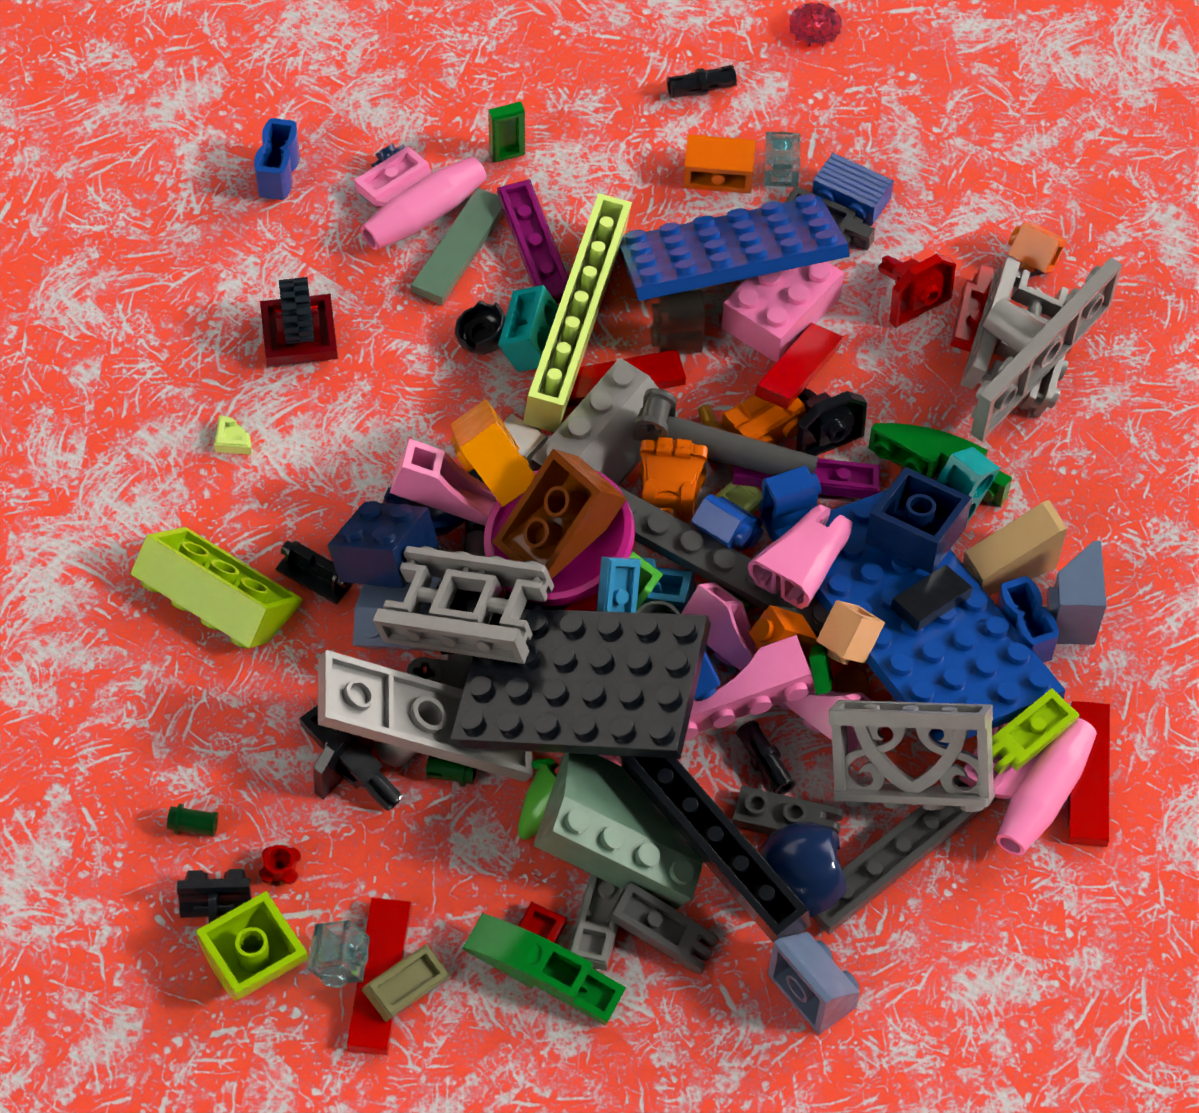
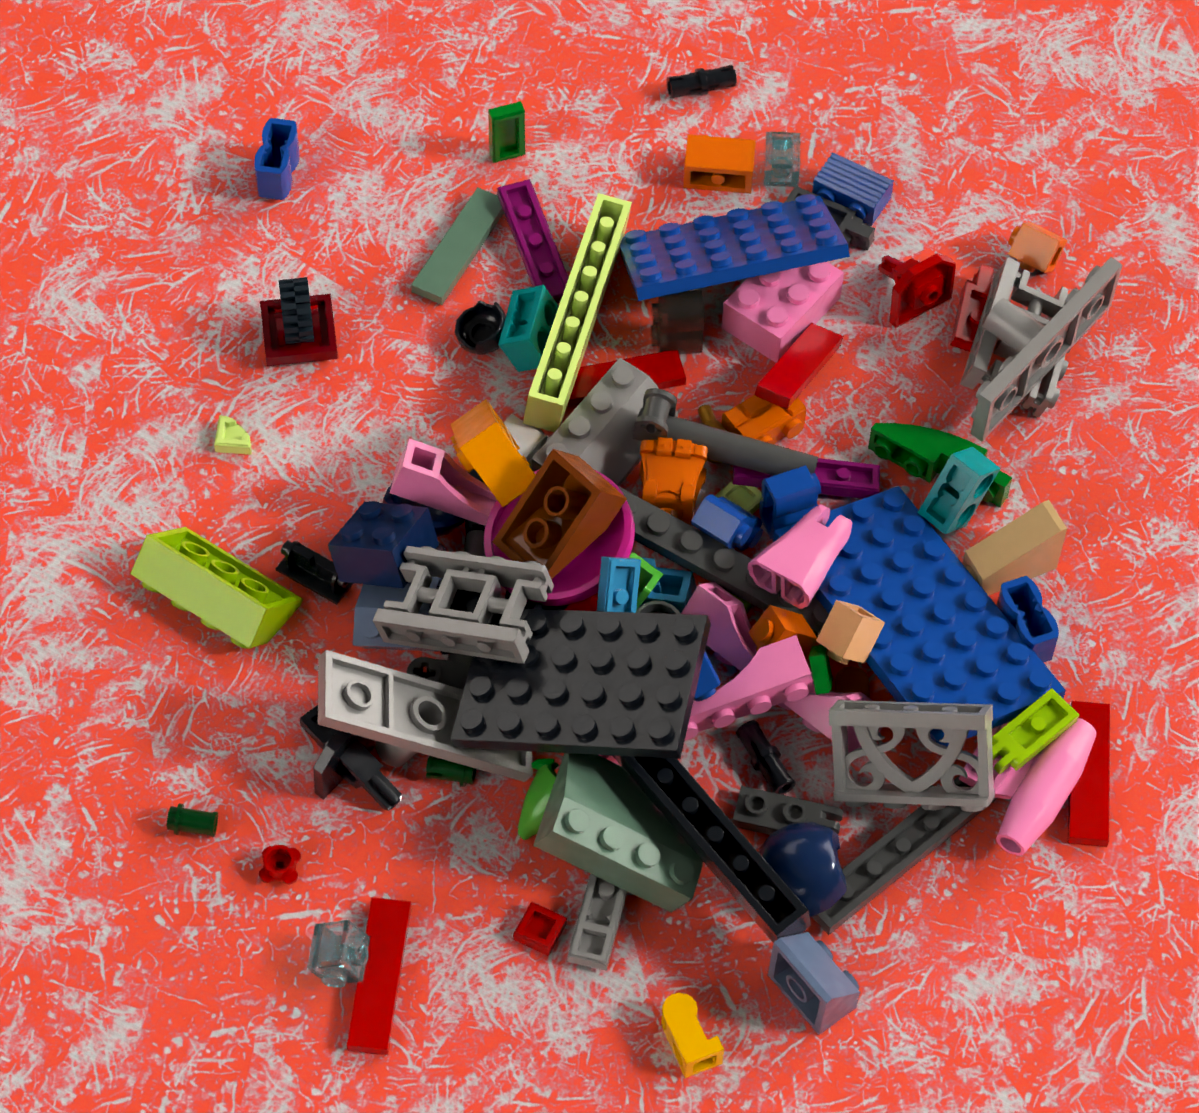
(212, 897): black hips -> none
(250, 946): lime brick -> none
(386, 153): dark blue plant -> none
(406, 983): olive tile -> none
(412, 194): bright pink plate -> none
(544, 965): green slope -> none
(663, 927): dark grey hinge -> none
(687, 1037): none -> yellow leg
(823, 16): clear pink gear -> none
(830, 421): black piece -> none
(918, 520): dark blue brick -> none
(931, 597): black tile -> none
(1079, 597): sand blue slope -> none

